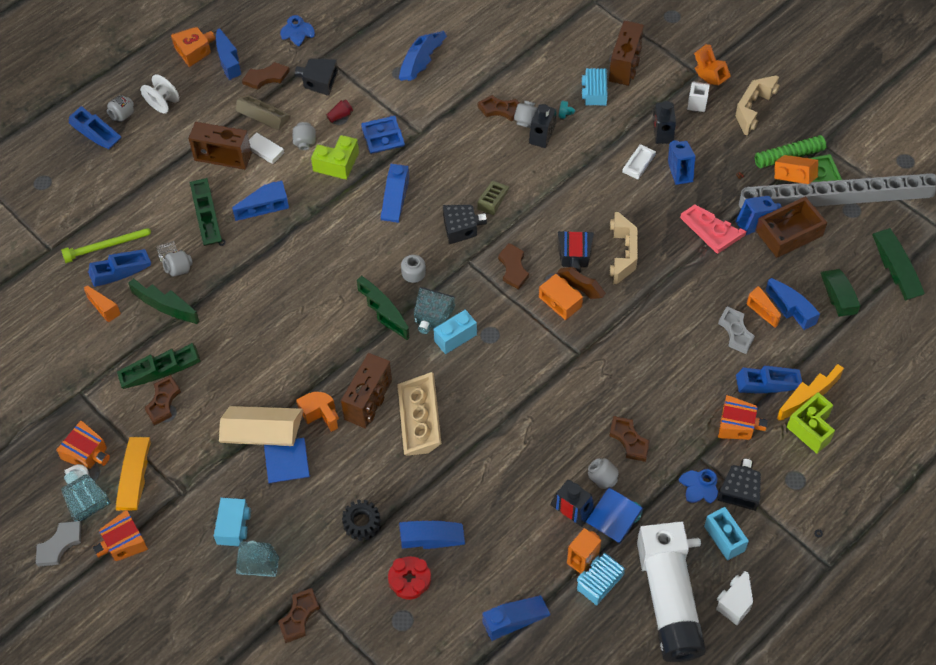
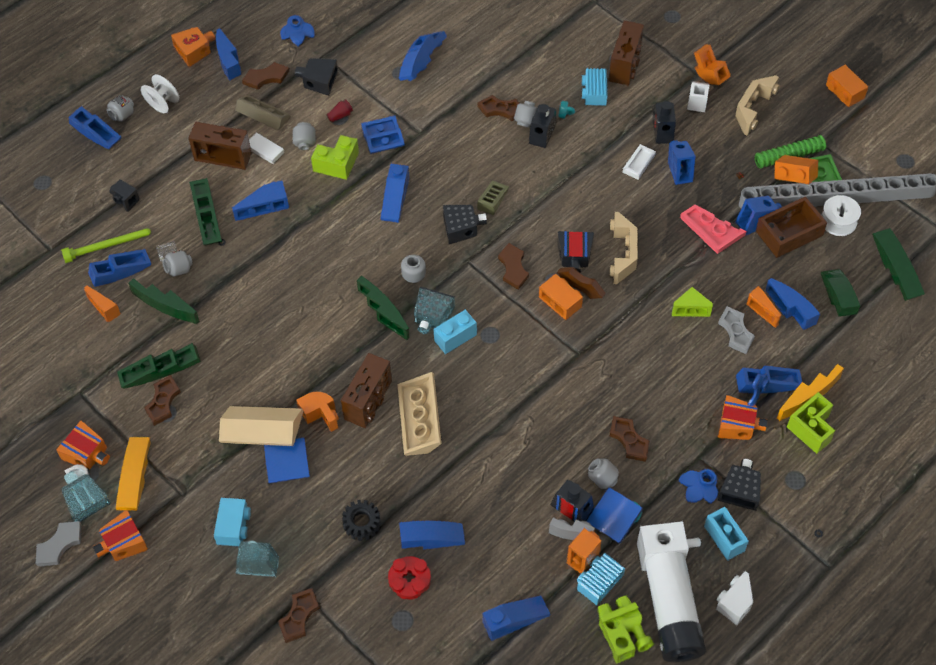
(124, 194): none -> black brick
(562, 528): none -> light grey slope
(617, 626): none -> lime hips
(692, 304): none -> lime slope
(760, 383): none -> blue plate
(846, 85): none -> orange brick
(847, 208): none -> white piece

